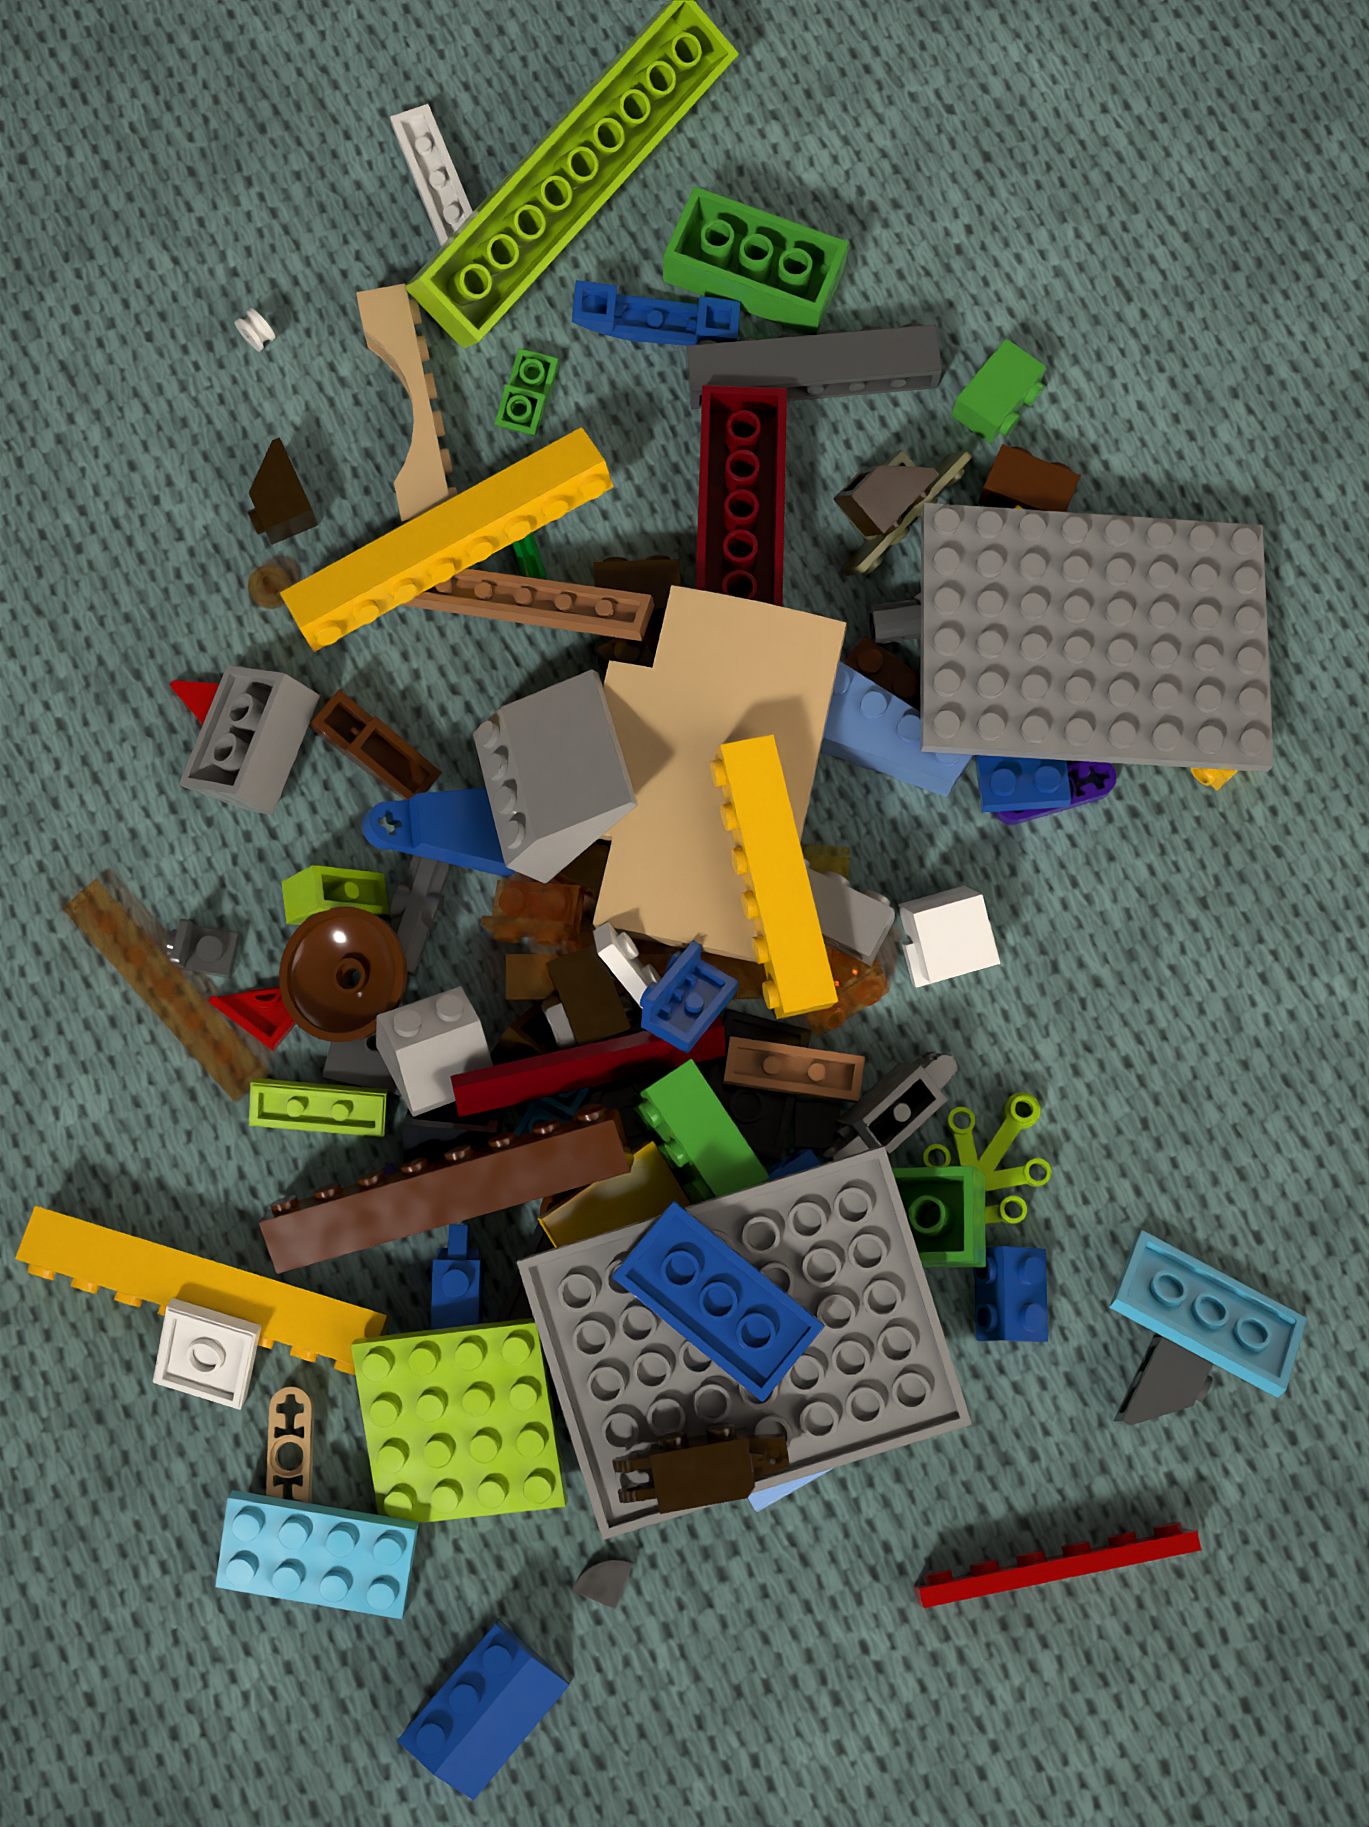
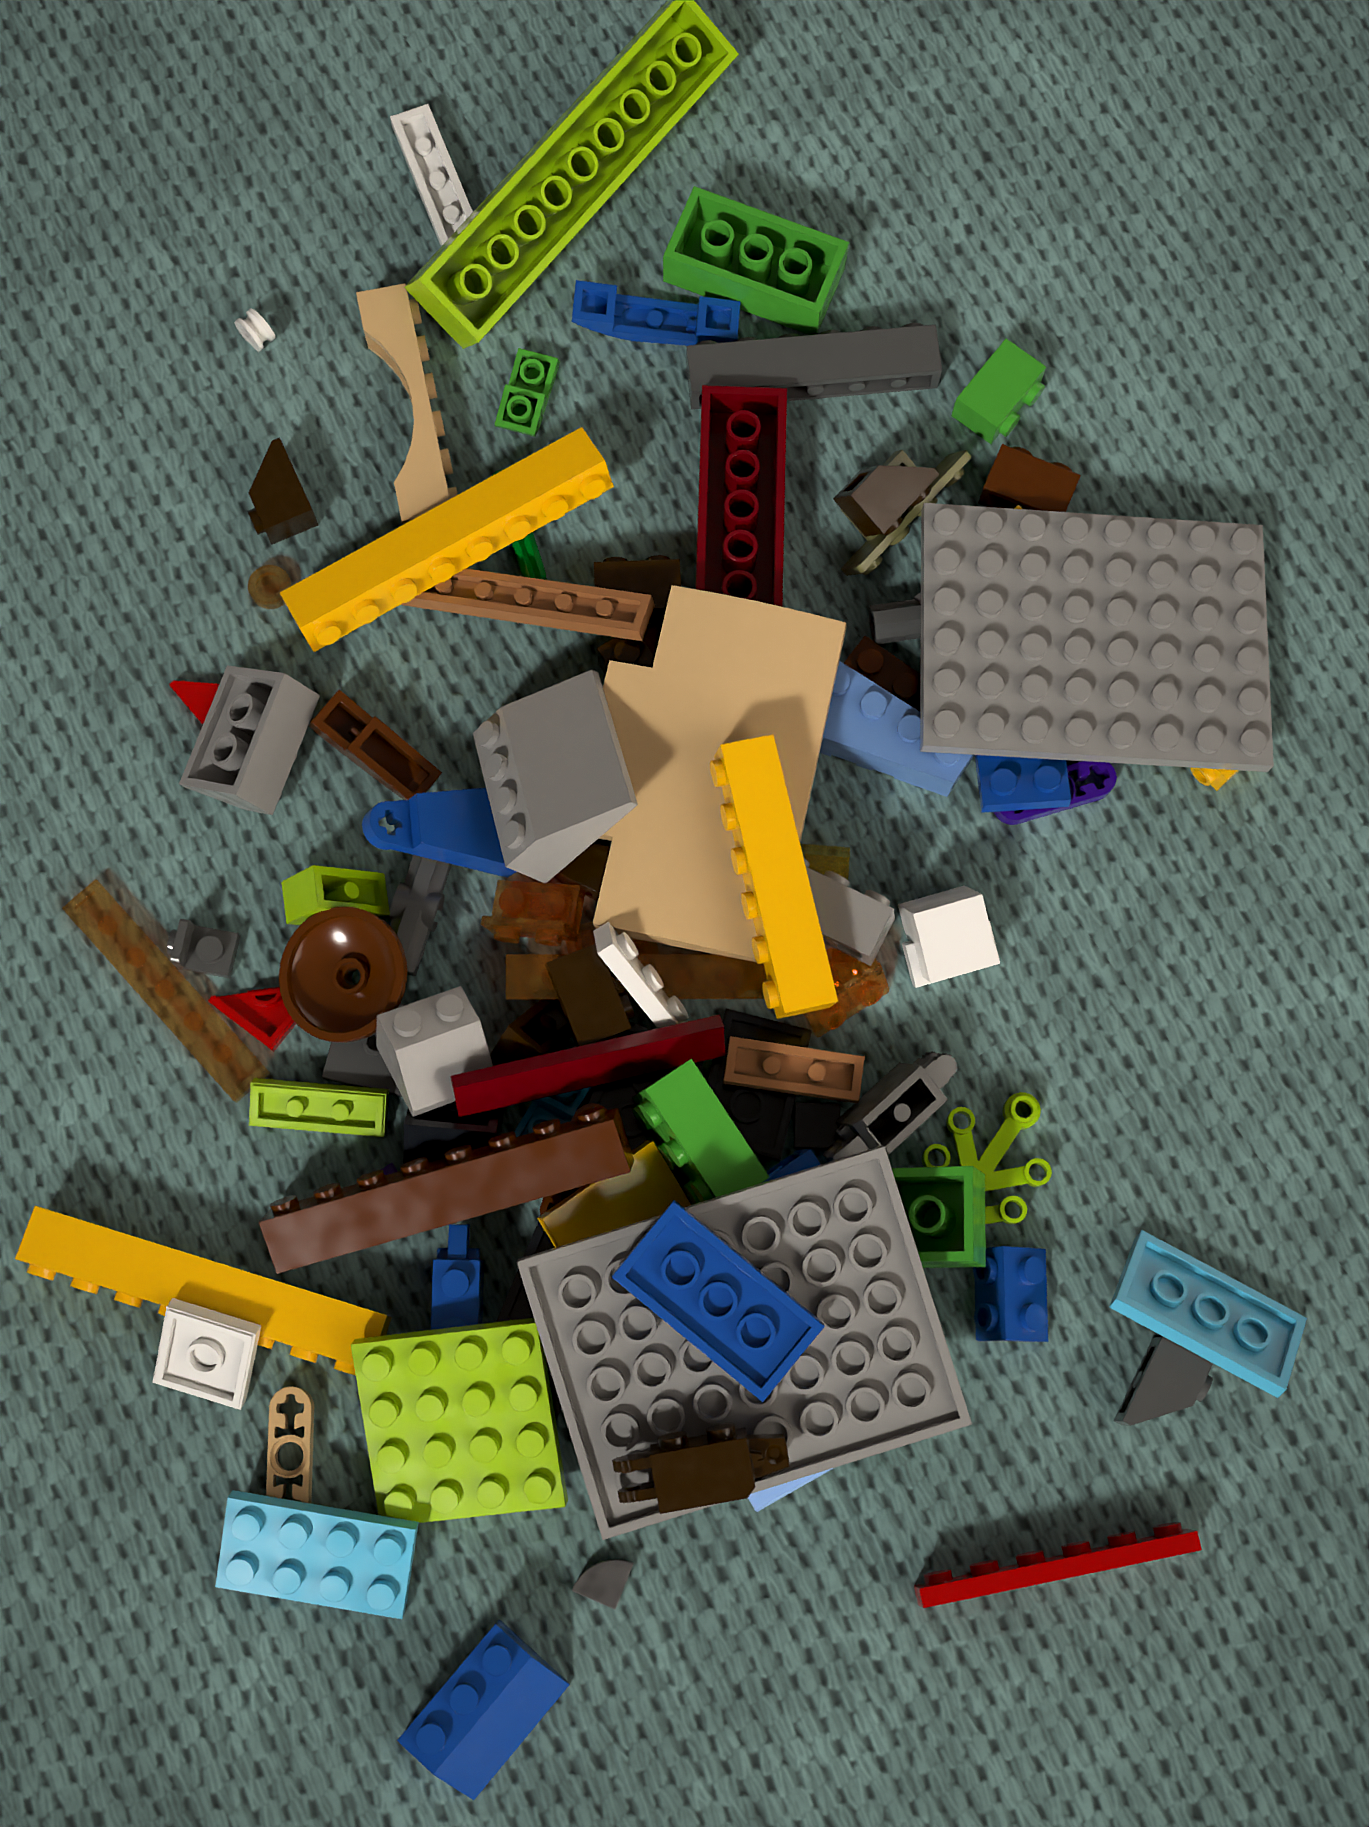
(559, 1023): flat silver tile -> none
(686, 999): blue bracket -> none

